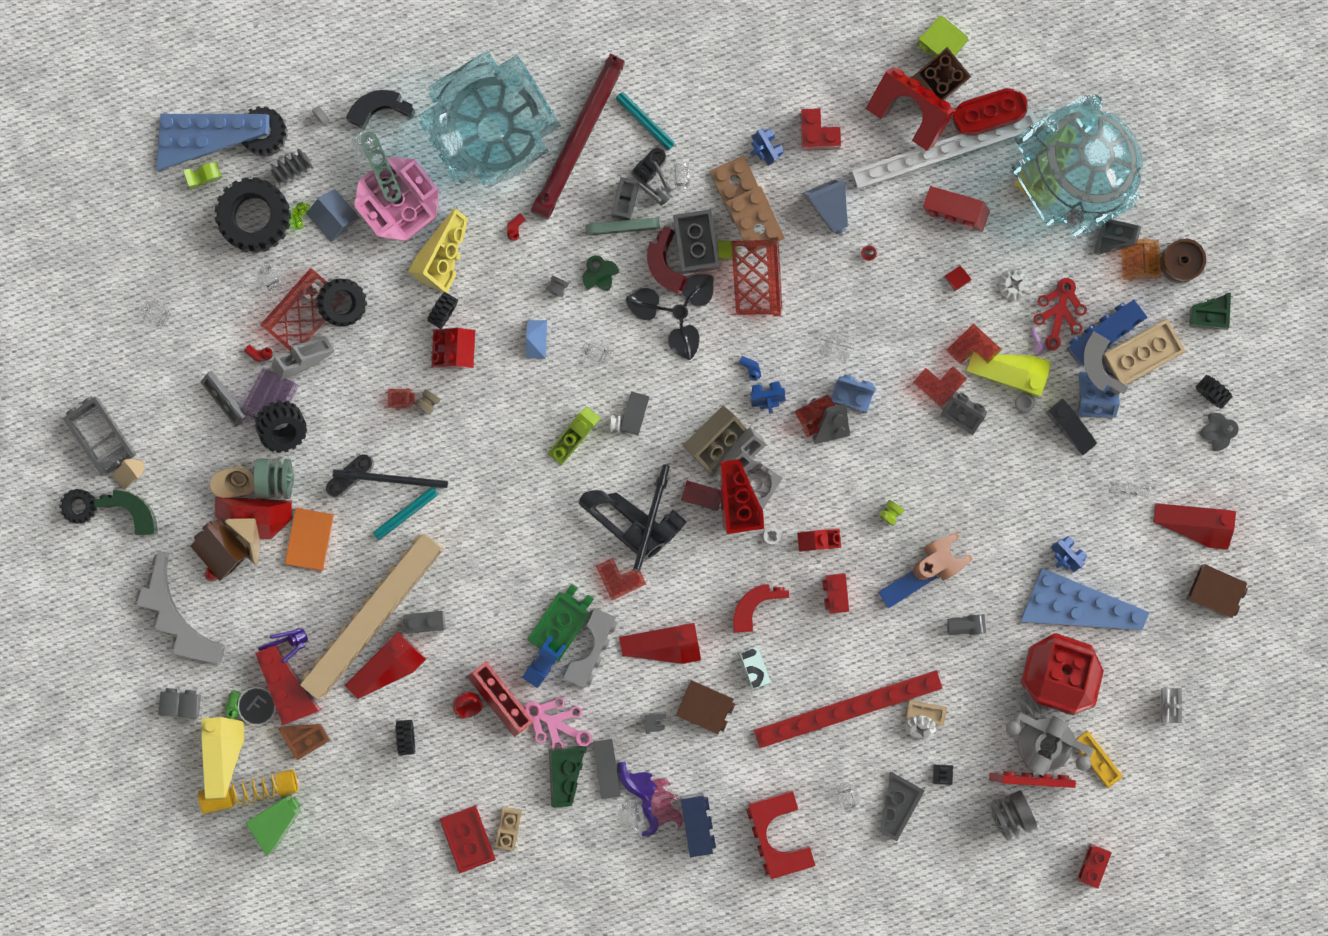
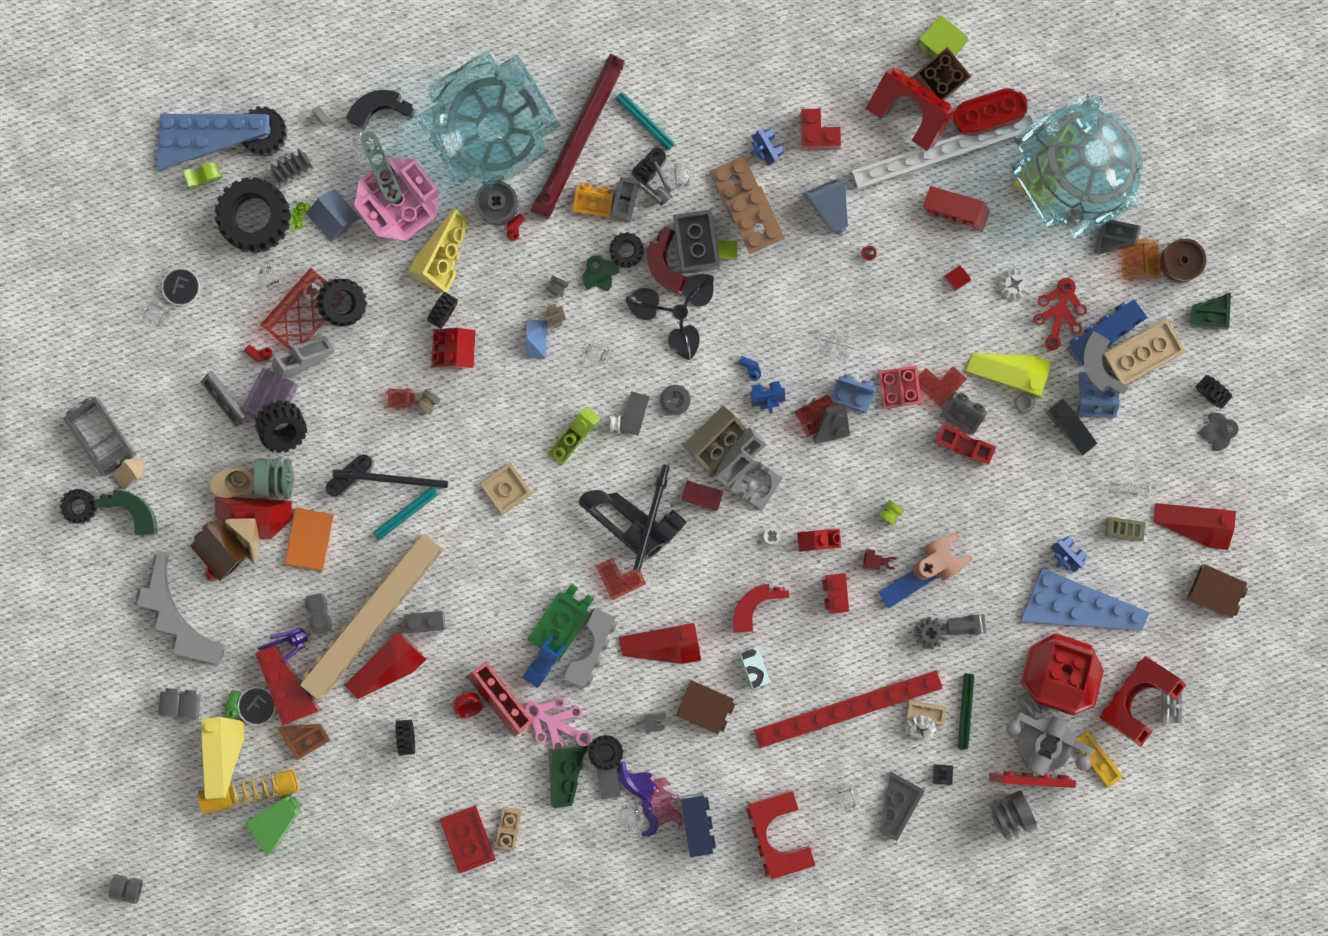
(126, 889): none -> dark grey wheel
(181, 287): none -> black tile
(317, 608): none -> dark grey brick
(497, 214): none -> dark grey wheel
(506, 488): none -> tan tile
(554, 316): none -> dark tan gear
(593, 200): none -> light orange bracket
(617, 752): none -> black tyre
(622, 226): sand green beam -> none
(626, 261): none -> black tyre
(680, 392): none -> dark grey gear
(738, 500): red wedge -> none
(773, 280): clear red fence -> none
(874, 561): none -> dark red piece
(900, 387): none -> coral slope
(934, 627): none -> dark grey gear
(964, 445): none -> red arch
(966, 709): none -> dark green axle
(973, 341): clear red plate -> none
(1039, 347): lavender hand -> none
(1094, 865): red brick -> none
(1110, 526): none -> olive slope
(1145, 676): none -> red arch

